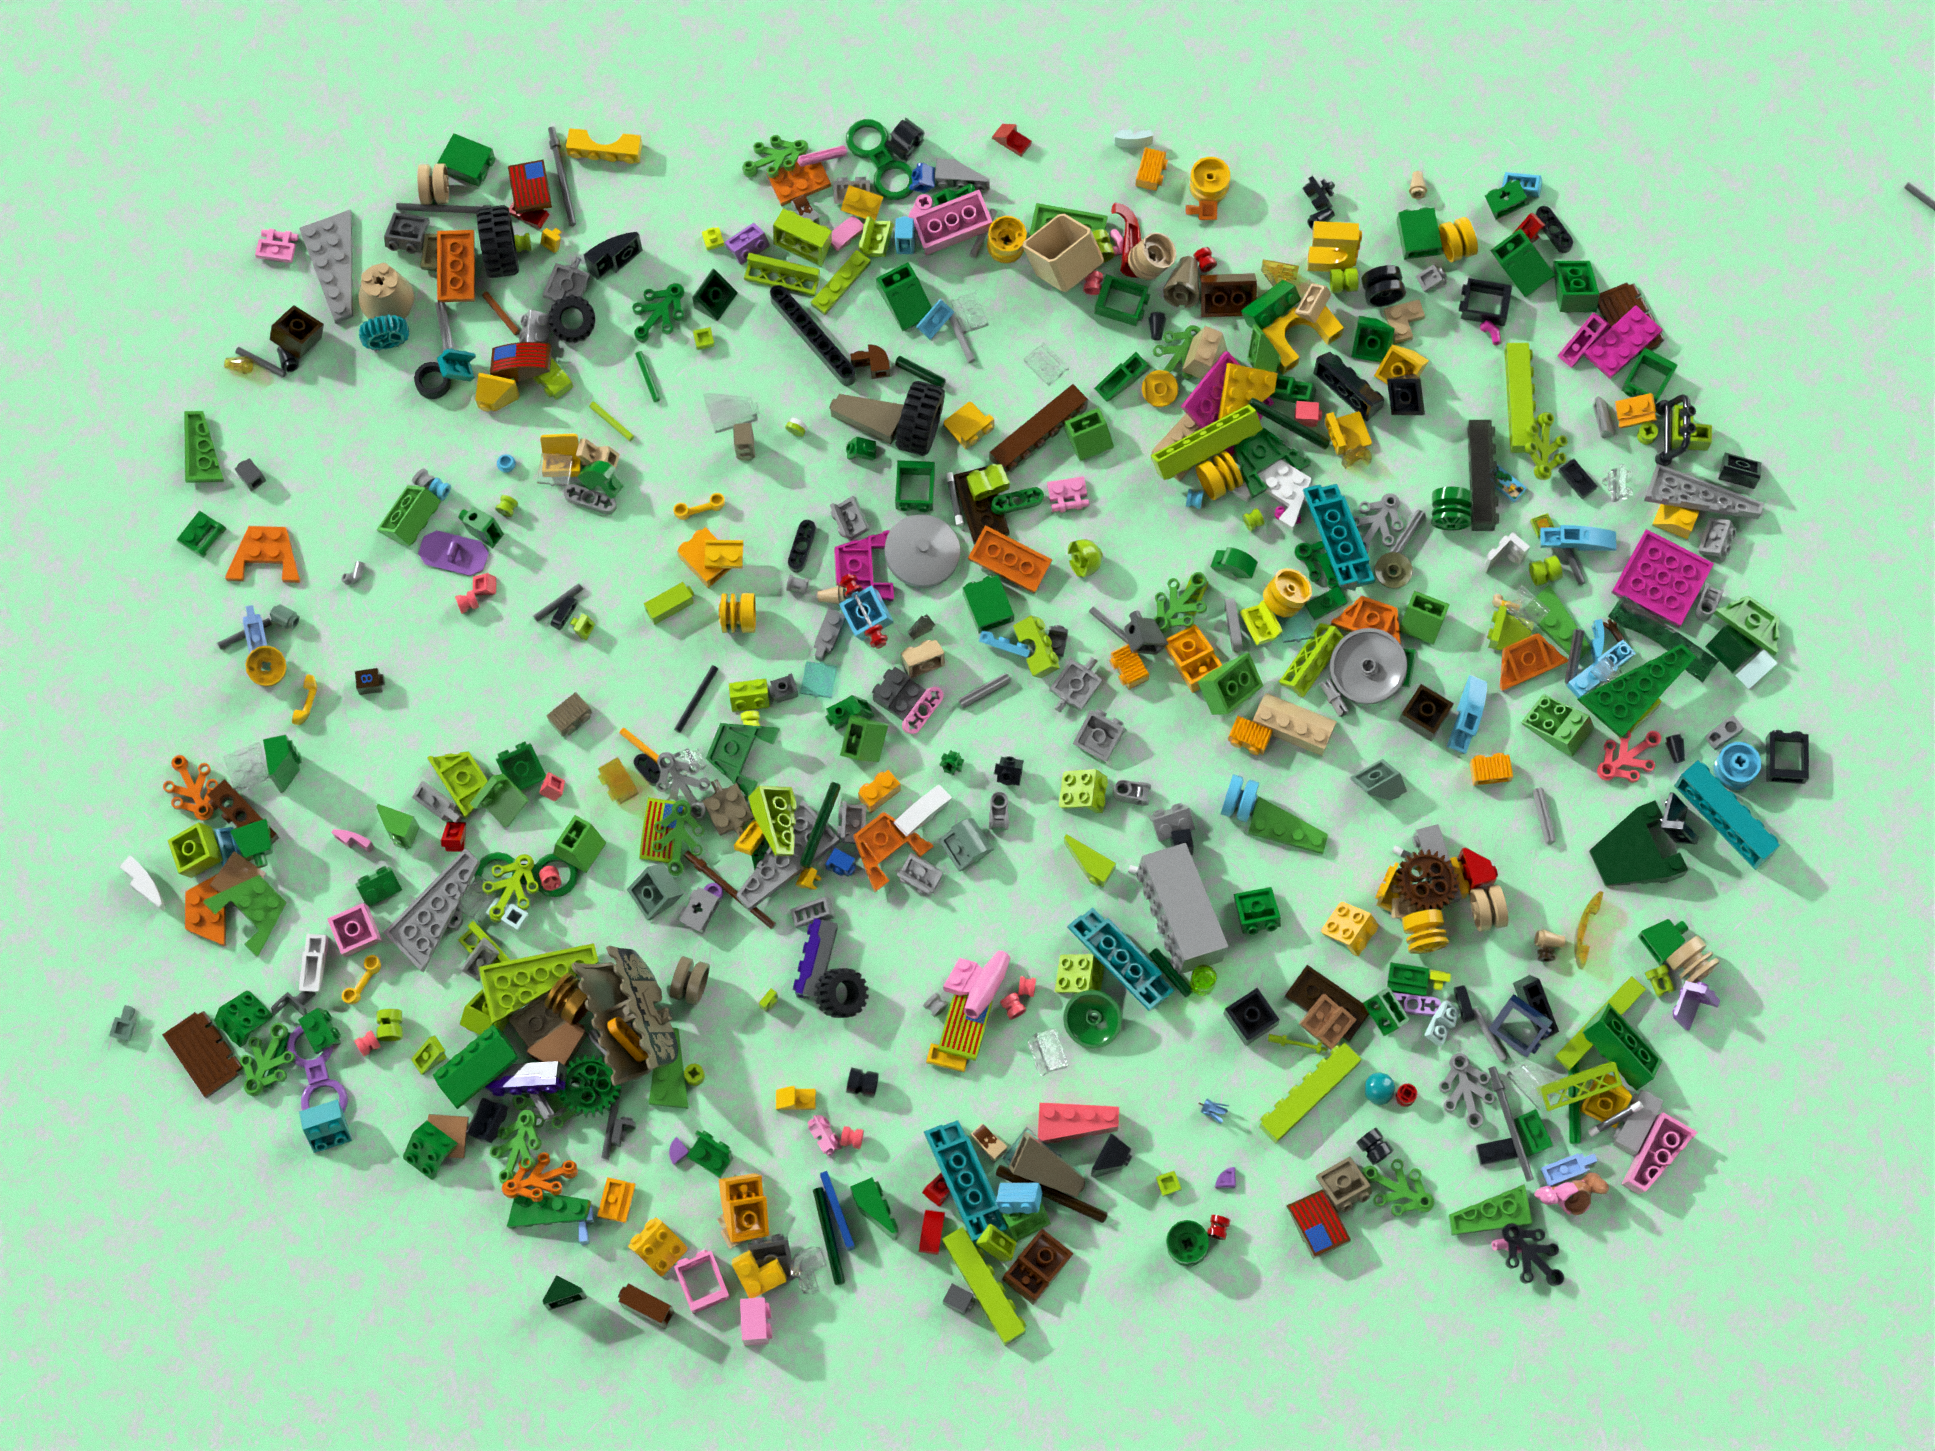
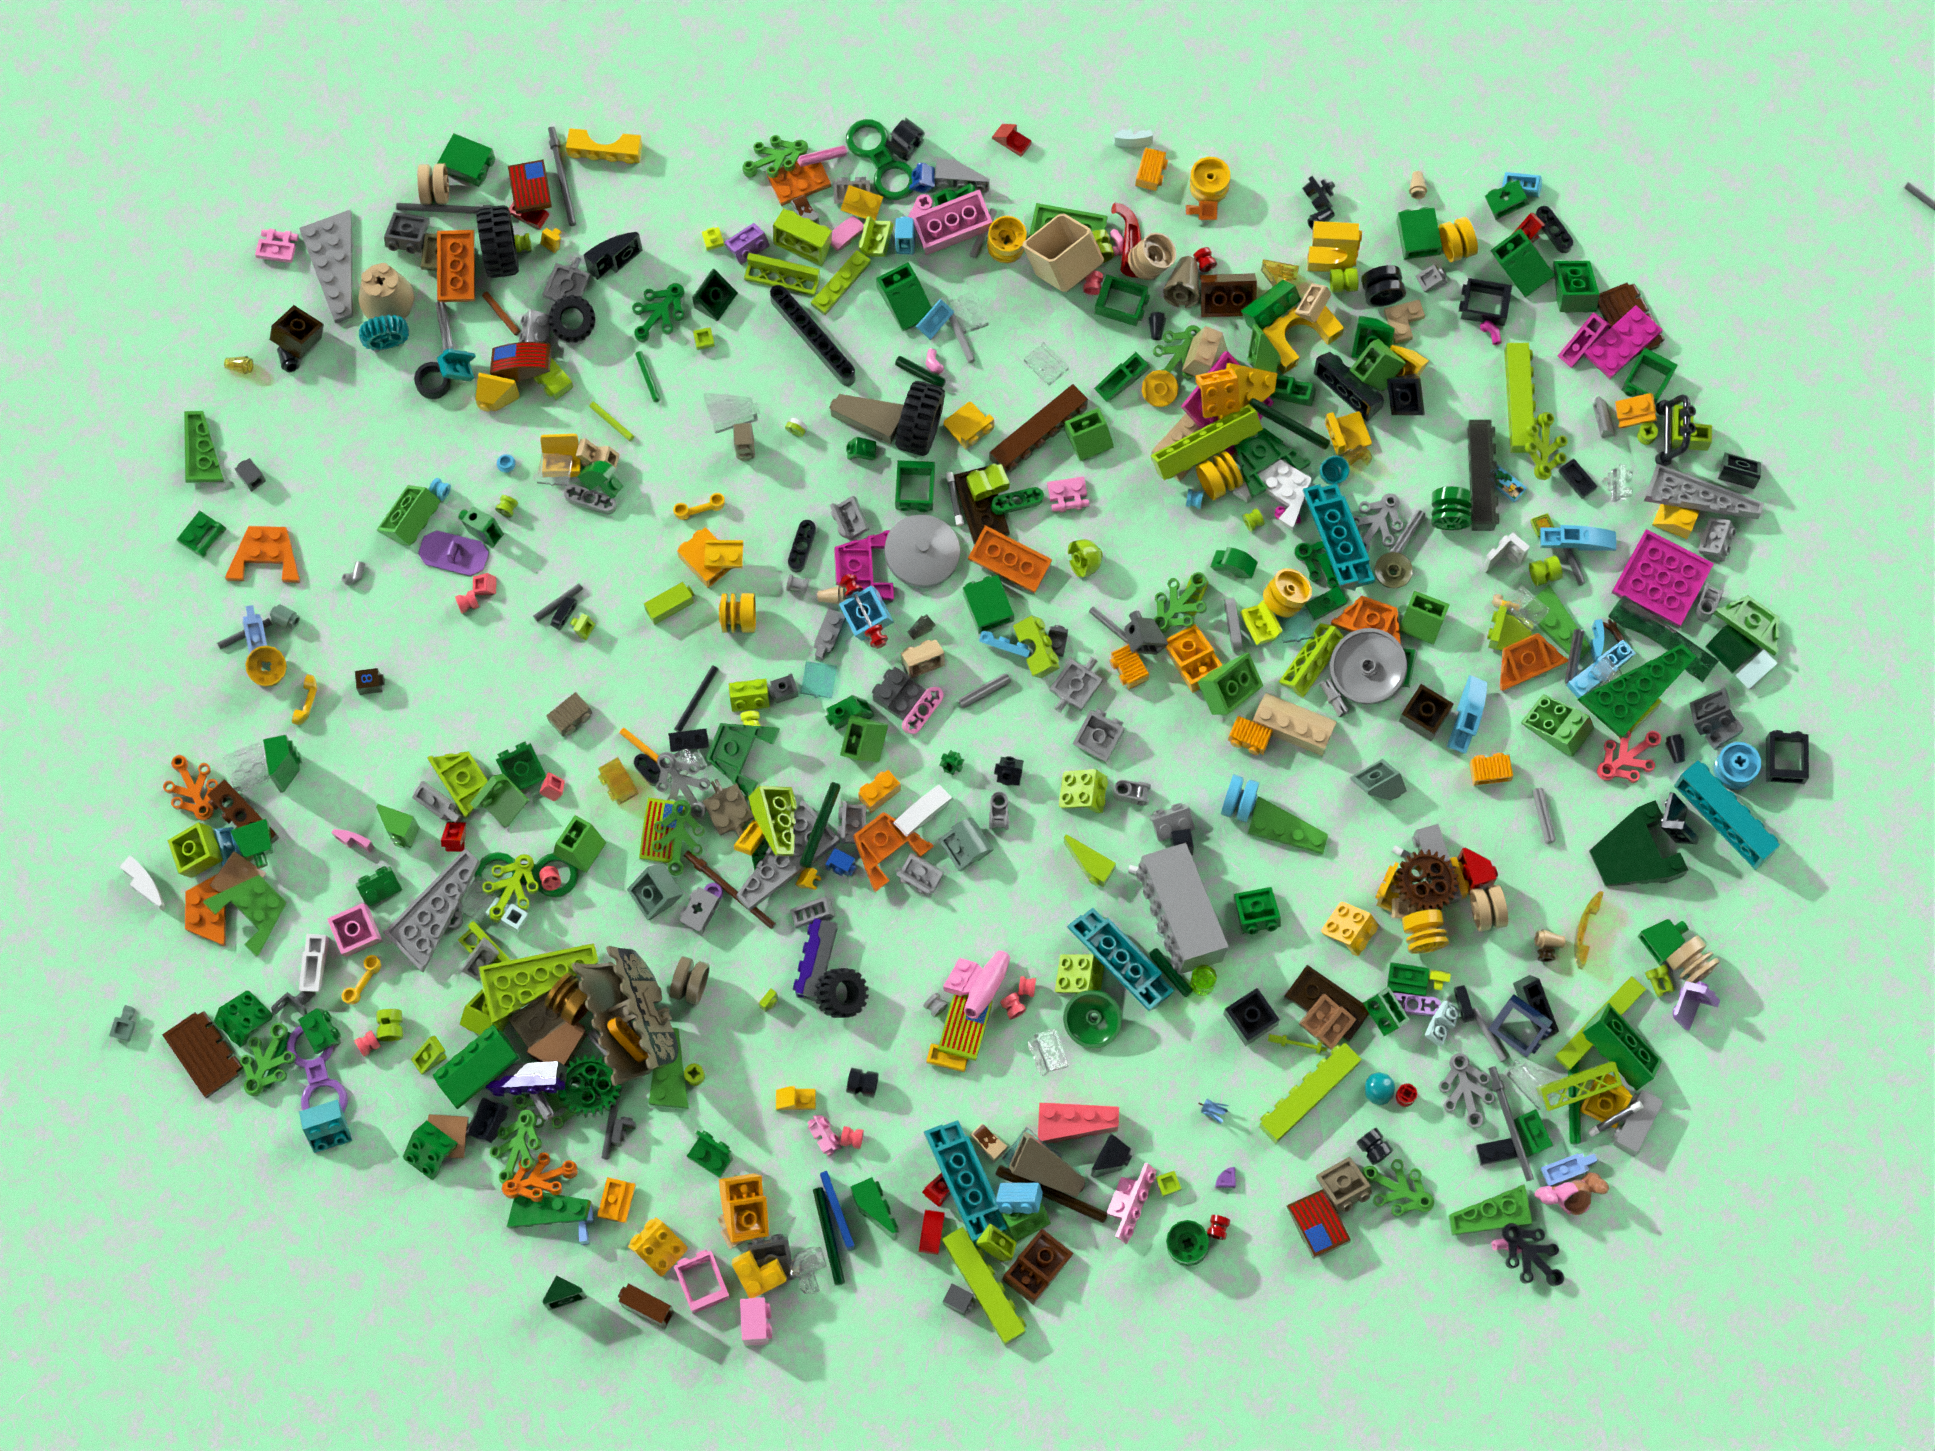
(261, 362): dark grey bar -> none
(422, 478): light grey wheel -> none
(677, 1151): medium lavender tile -> none
(688, 740): none -> black hinge
(875, 358): reddish brown brick -> none
(931, 362): none -> bright pink arm
(1129, 1201): none -> bright pink bracket
(1219, 392): none -> light orange bracket
(1308, 413): coral brick -> none
(1334, 470): none -> teal hair
(1377, 365): none -> bright green slope
(1657, 1151): bright pink wedge -> none
(1712, 712): none -> dark grey plate

